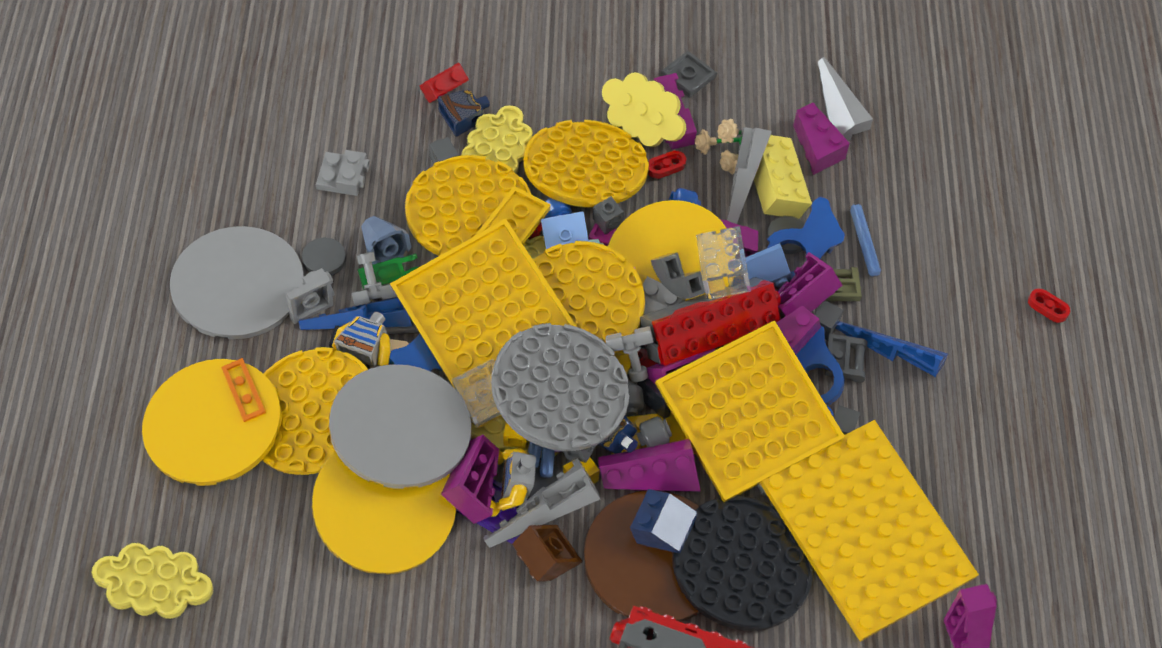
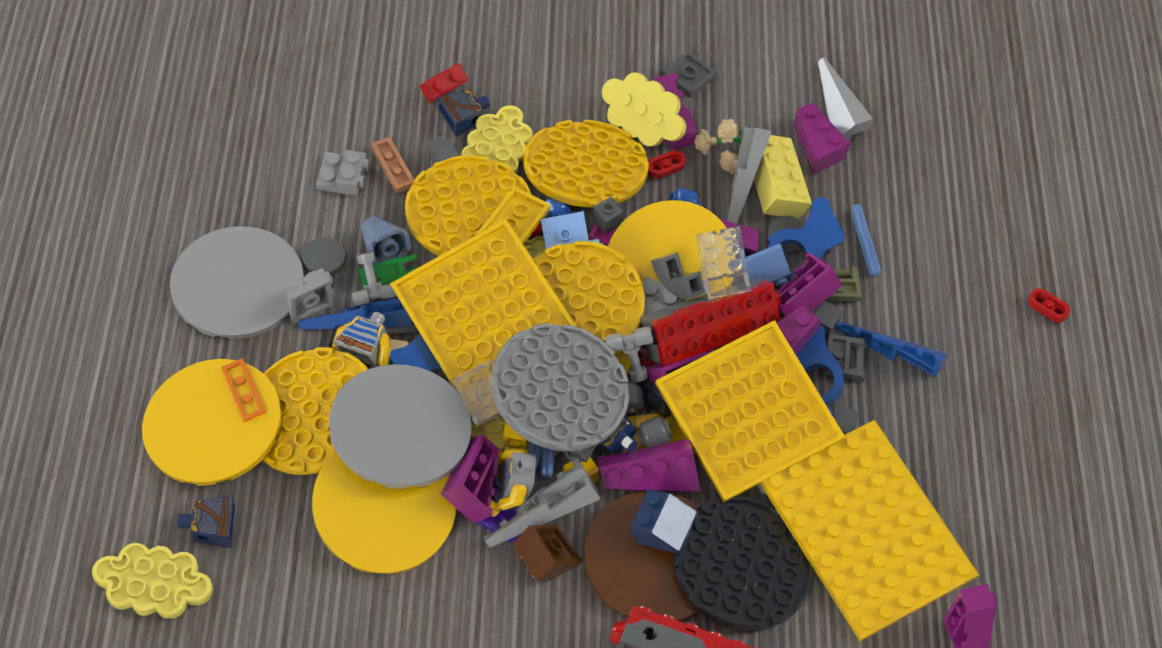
(211, 521): none -> torso
(392, 165): none -> nougat plate

